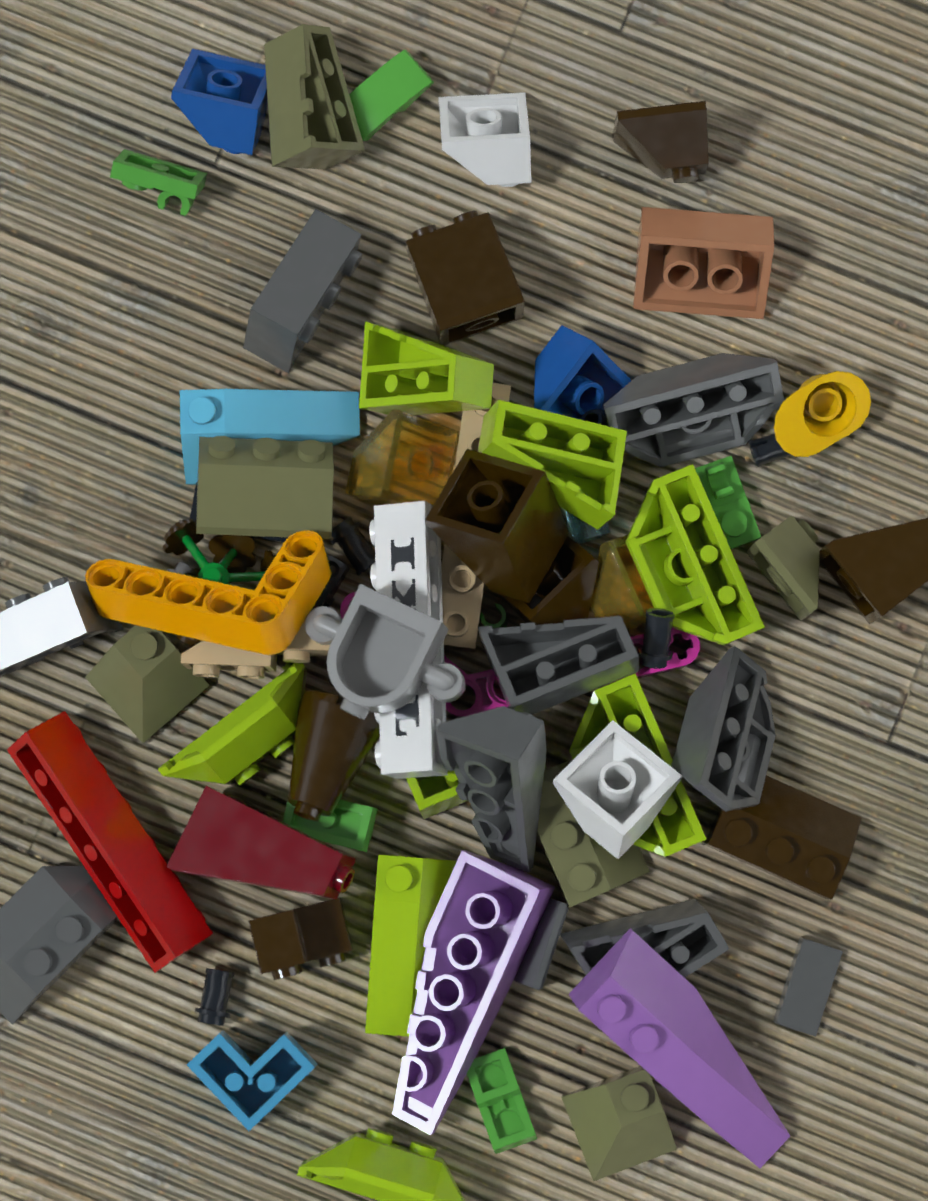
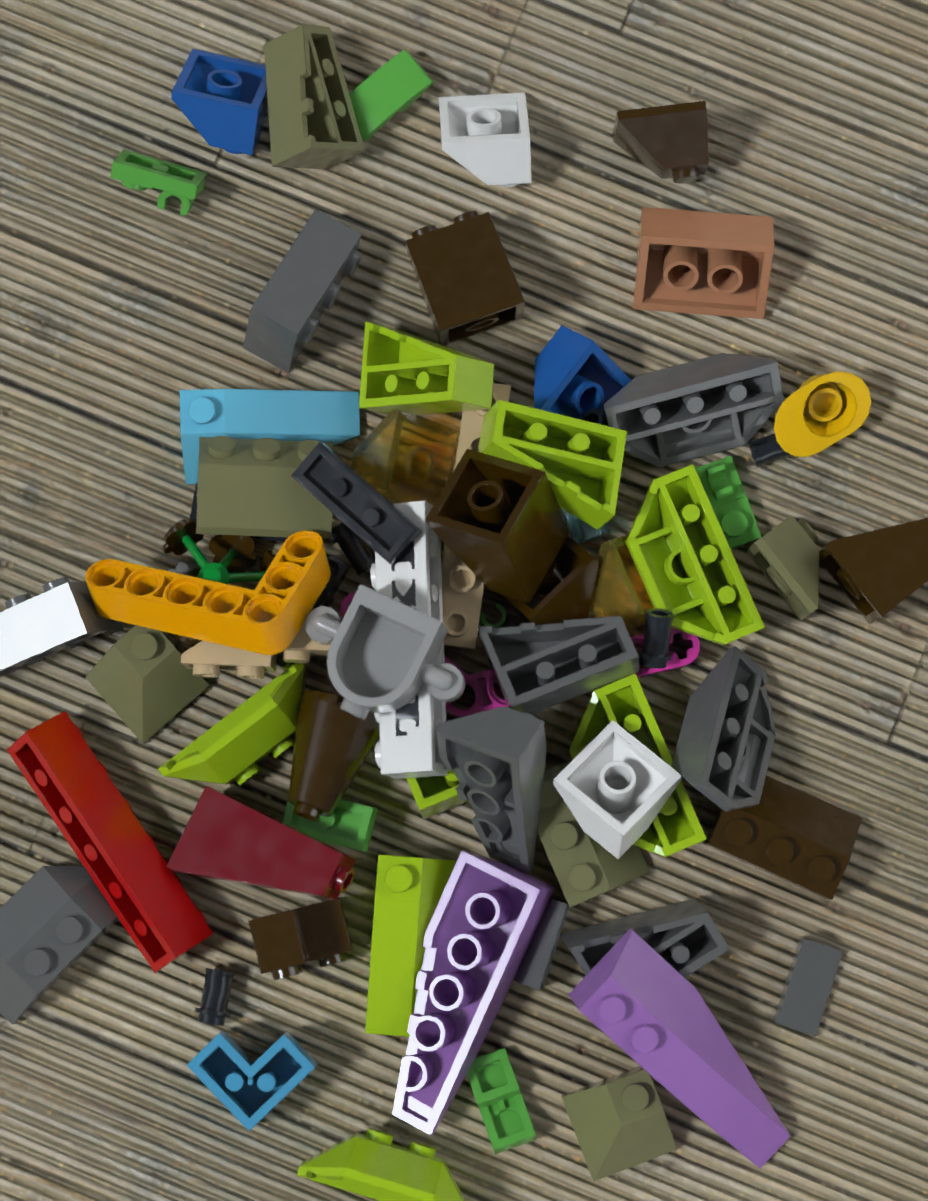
(356, 503): none -> black tile

